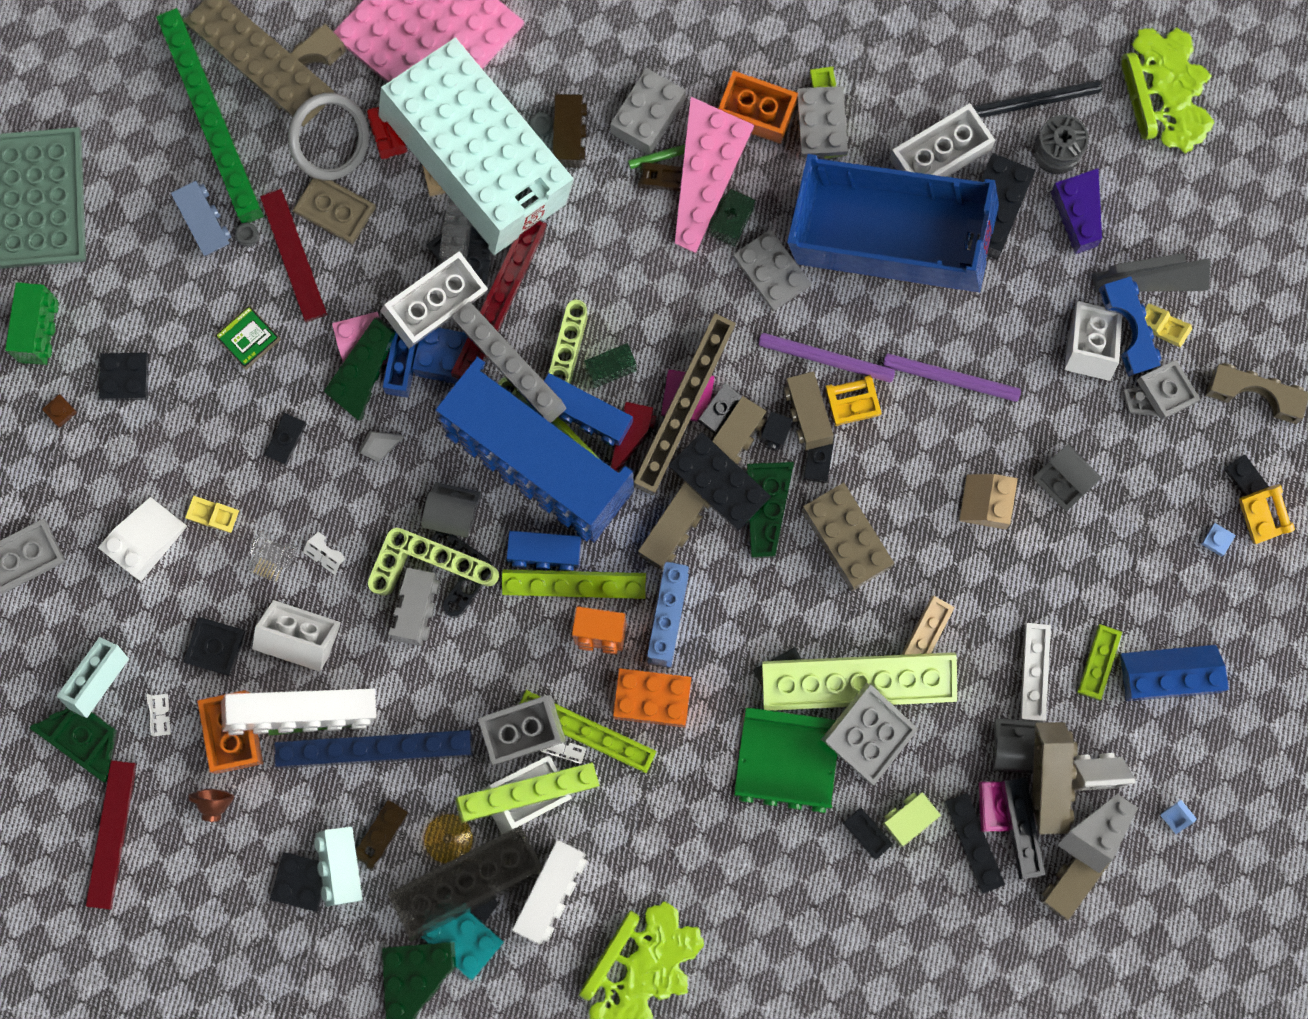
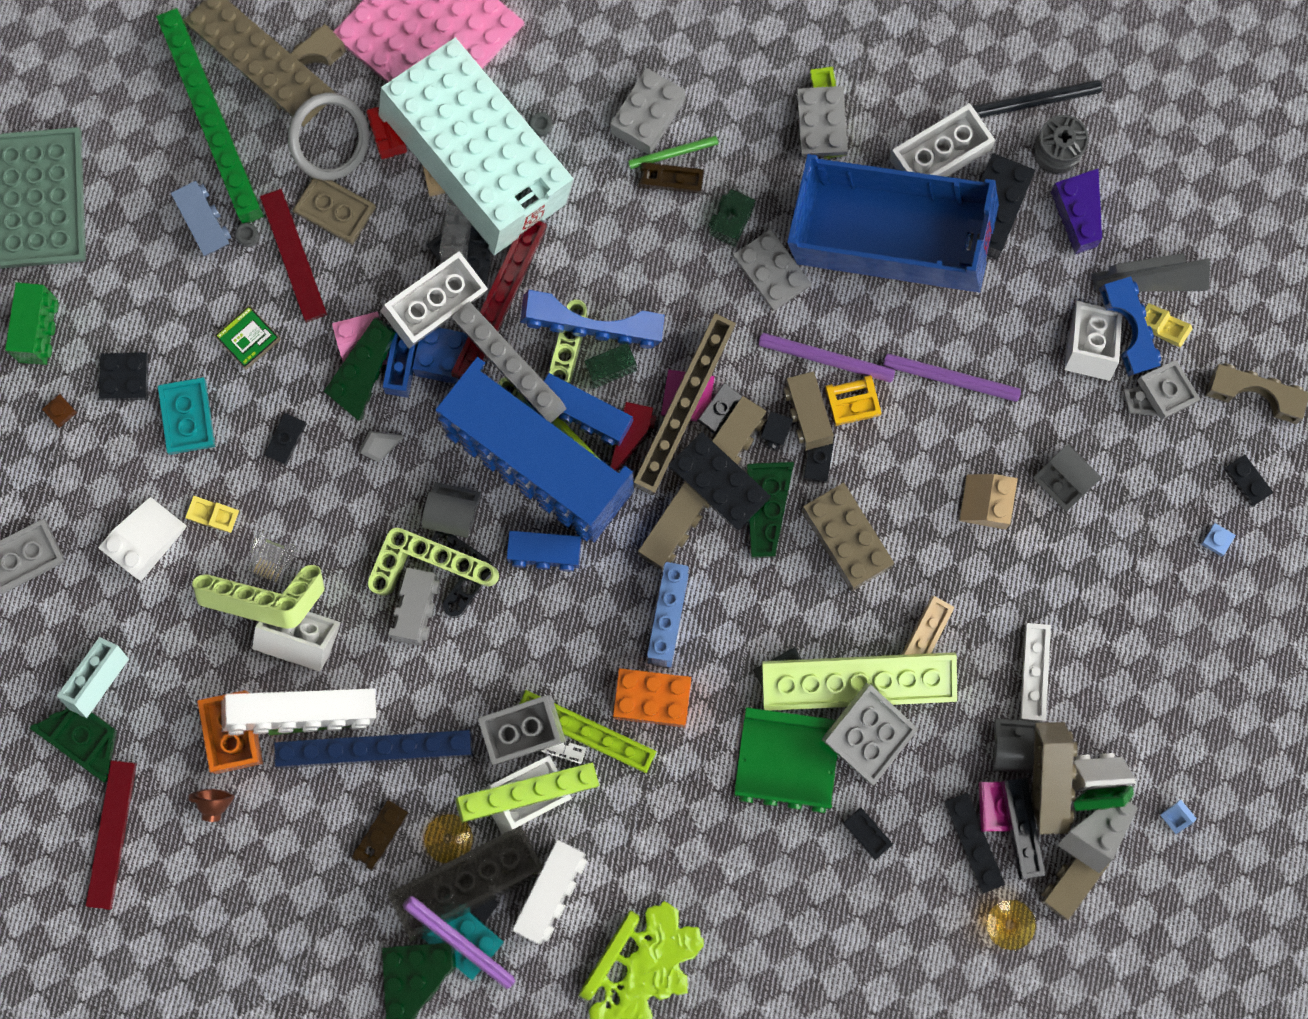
(160, 710): white piece -> none
(186, 416): none -> teal plate
(214, 646): black plate -> none
(261, 605): none -> yellowish green beam
(298, 883): black plate -> none
(318, 542): white piece -> none
(338, 866): light aqua brick -> none
(459, 942): none -> medium lavender axle
(544, 310): none -> arch
(569, 129): dark brown brick -> none
(574, 584): lime plate -> none
(599, 630): orange brick -> none
(710, 158): bright pink wing -> none
(759, 104): orange brick -> none
(911, 818): yellowish green brick -> none
(1023, 928): none -> clear yellow dish
(1099, 662): lime tile -> none
(1104, 798): none -> green plate
(1173, 80): lime plant -> none
(1173, 673): blue slope -> none
(1259, 517): yellow plate -> none

